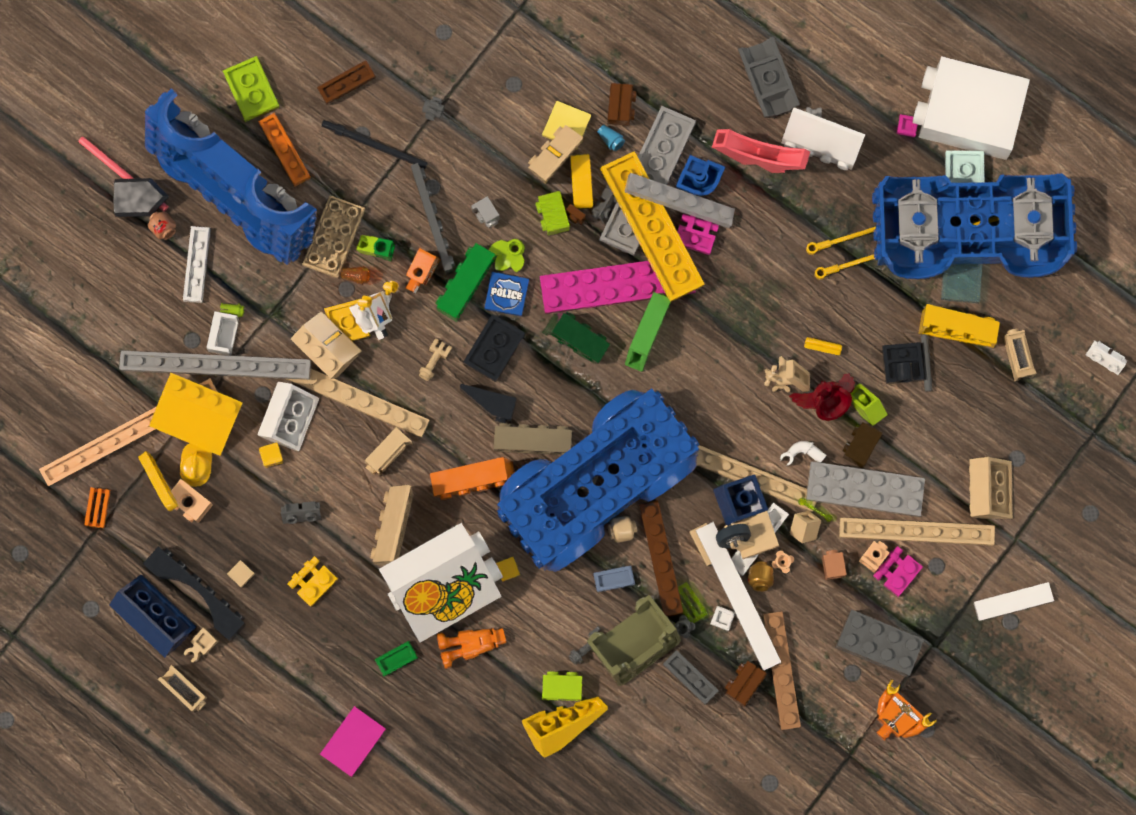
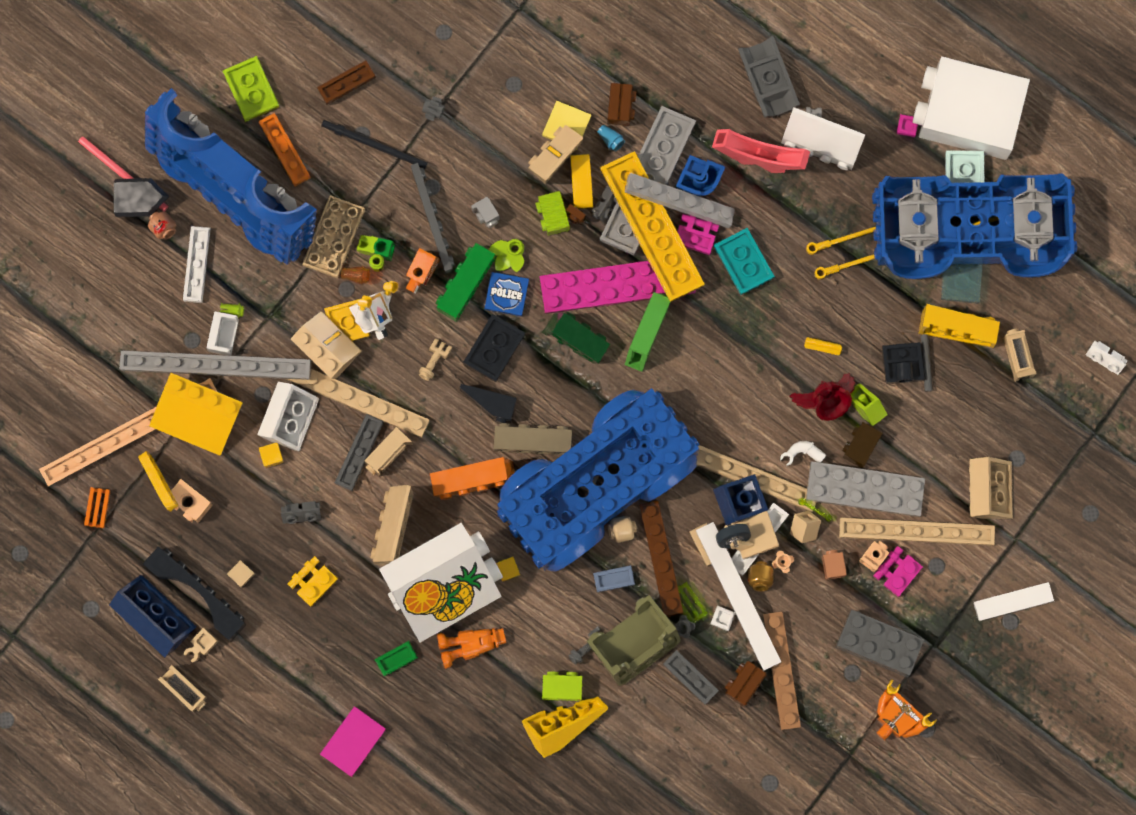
(195, 465): yellow piece -> none
(359, 452): none -> dark grey tile
(378, 258): none -> lime pin
(744, 261): none -> teal plate
(789, 374): tan piece -> none

